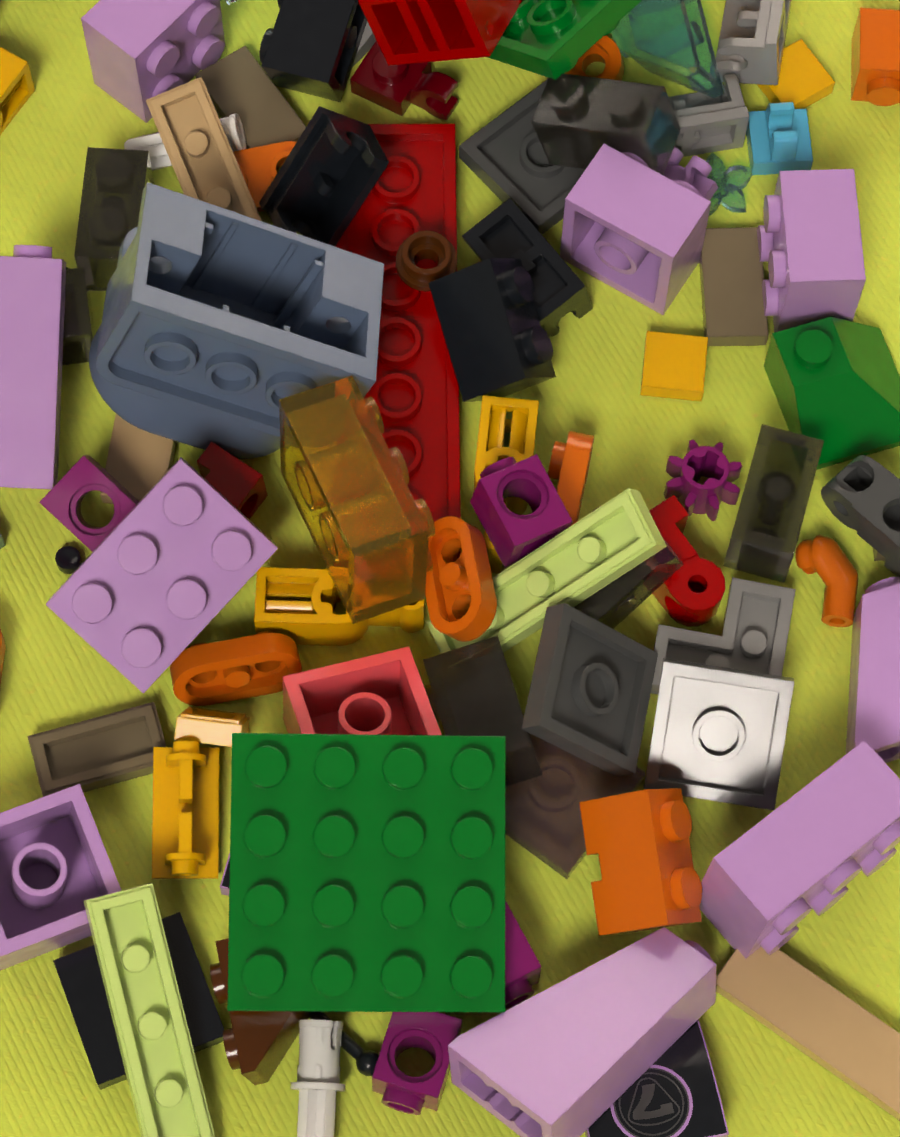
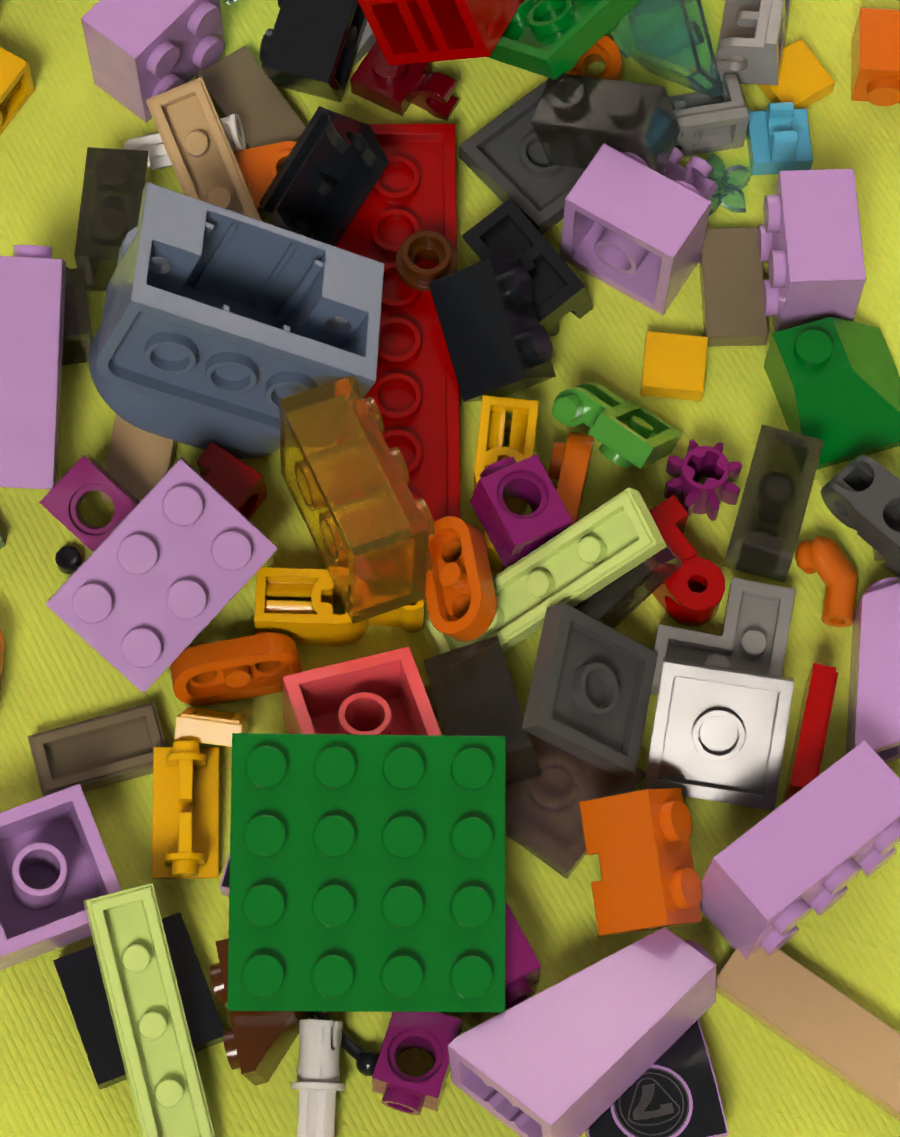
(625, 429): none -> bright green plate
(811, 728): none -> red tile

